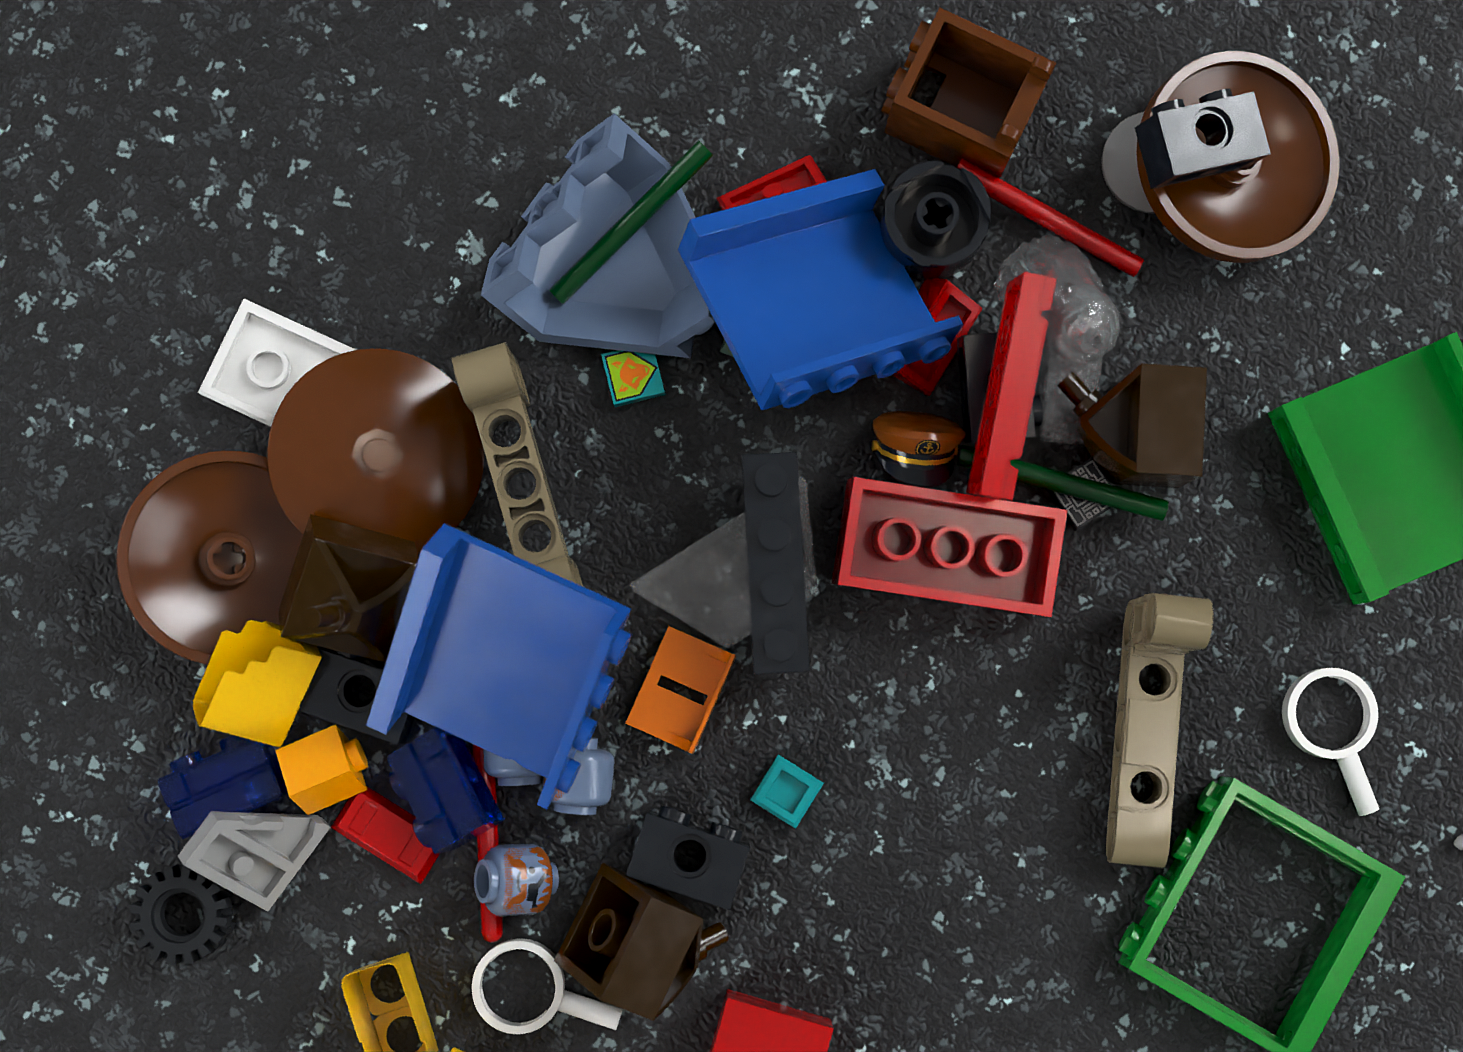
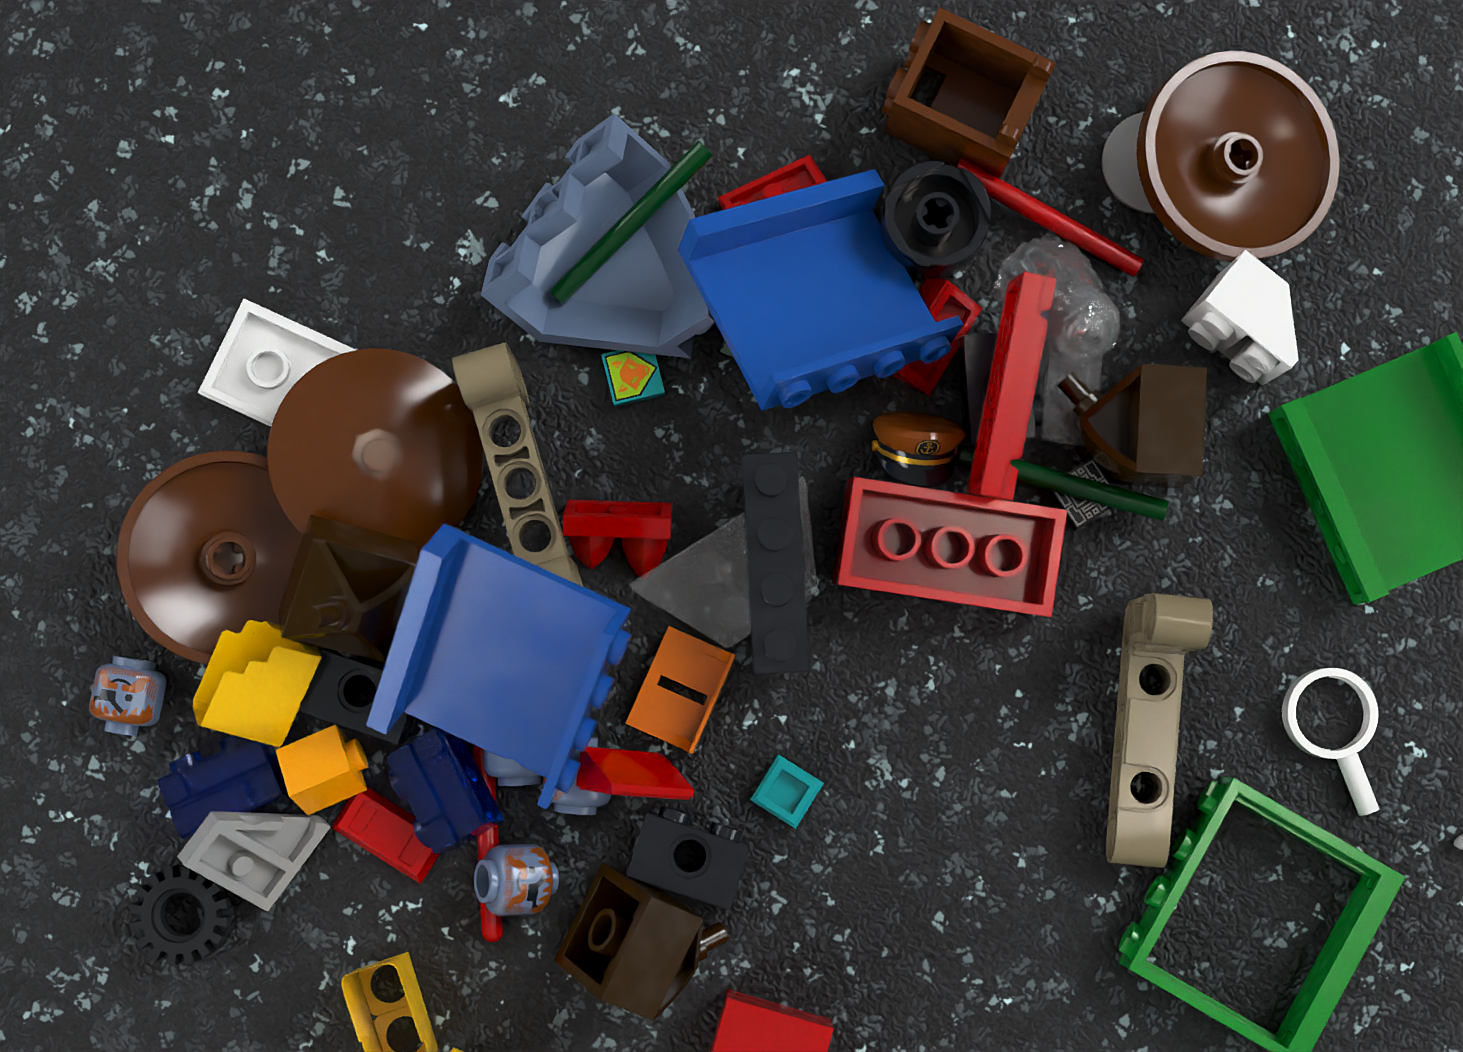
(127, 695): none -> sand blue head
(563, 1001): white piece -> none
(631, 774): none -> red slope
(640, 525): none -> red tile
(1177, 155): brick -> none
(1247, 320): none -> white slope

